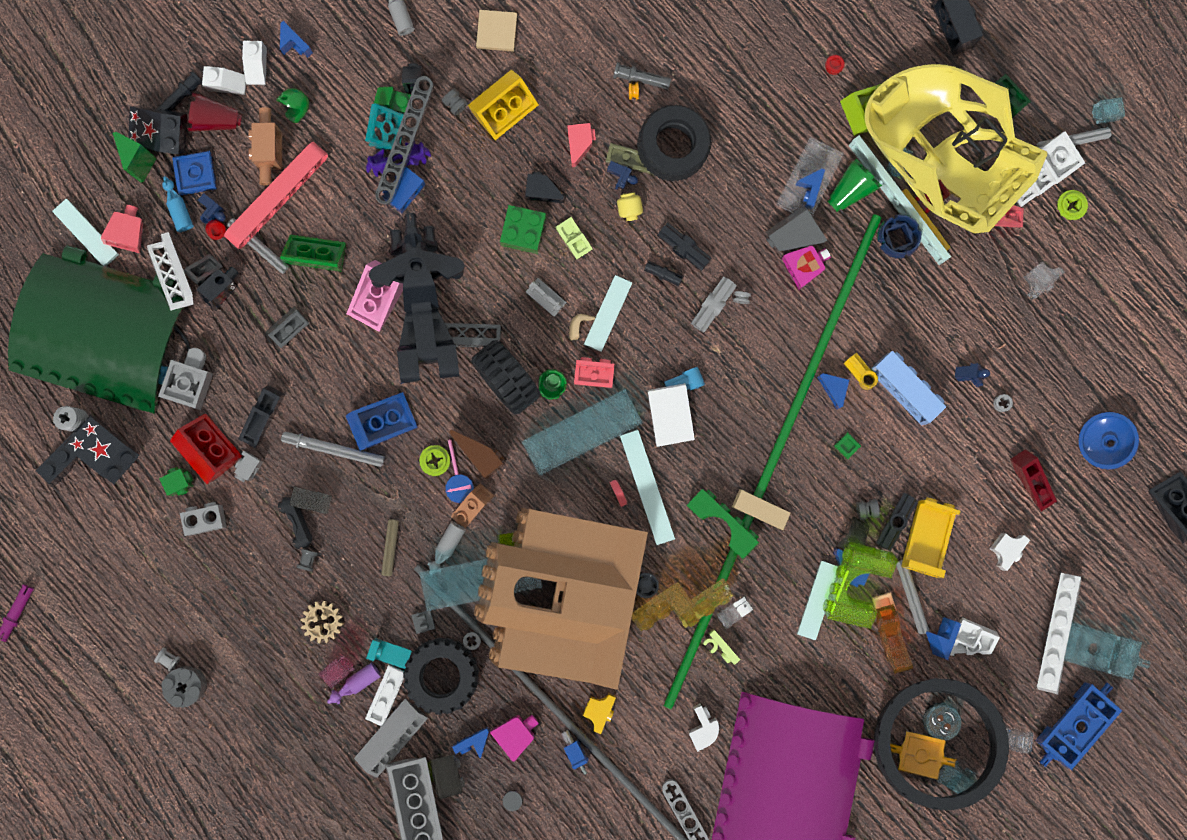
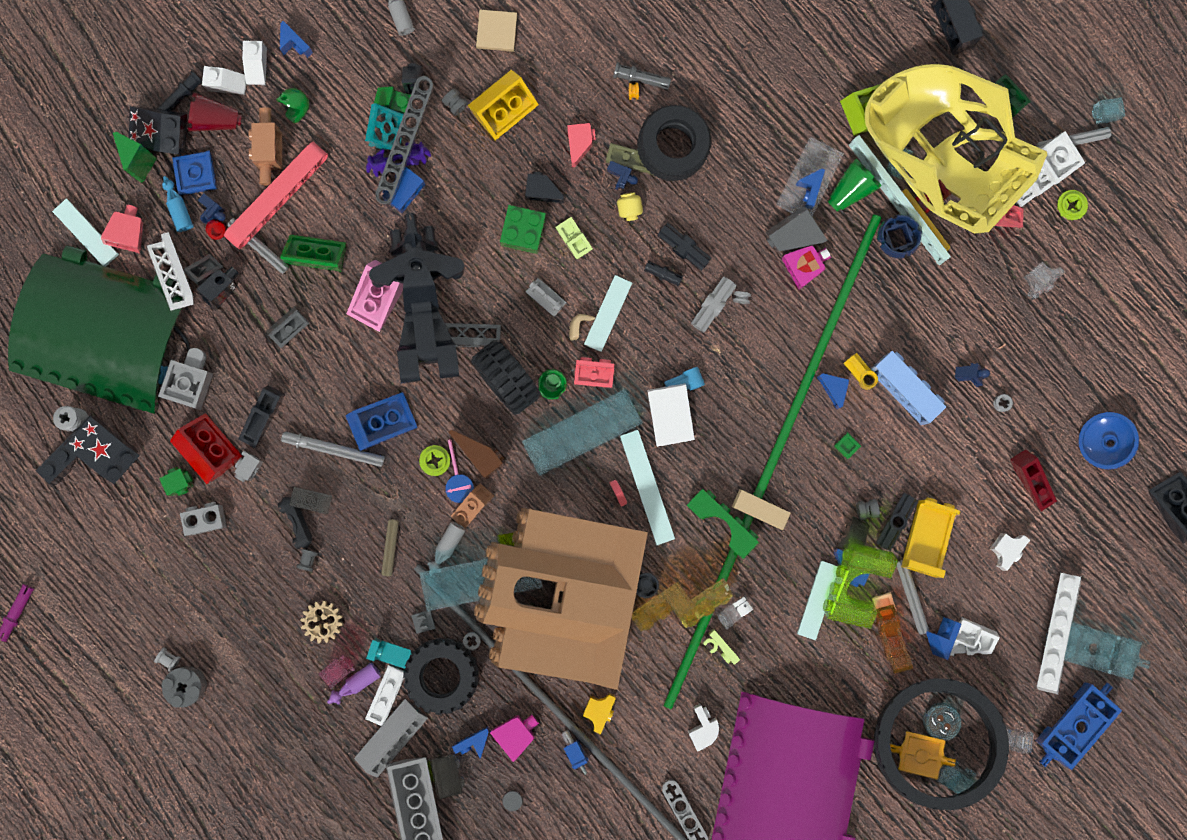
(834, 64): red tile -> none

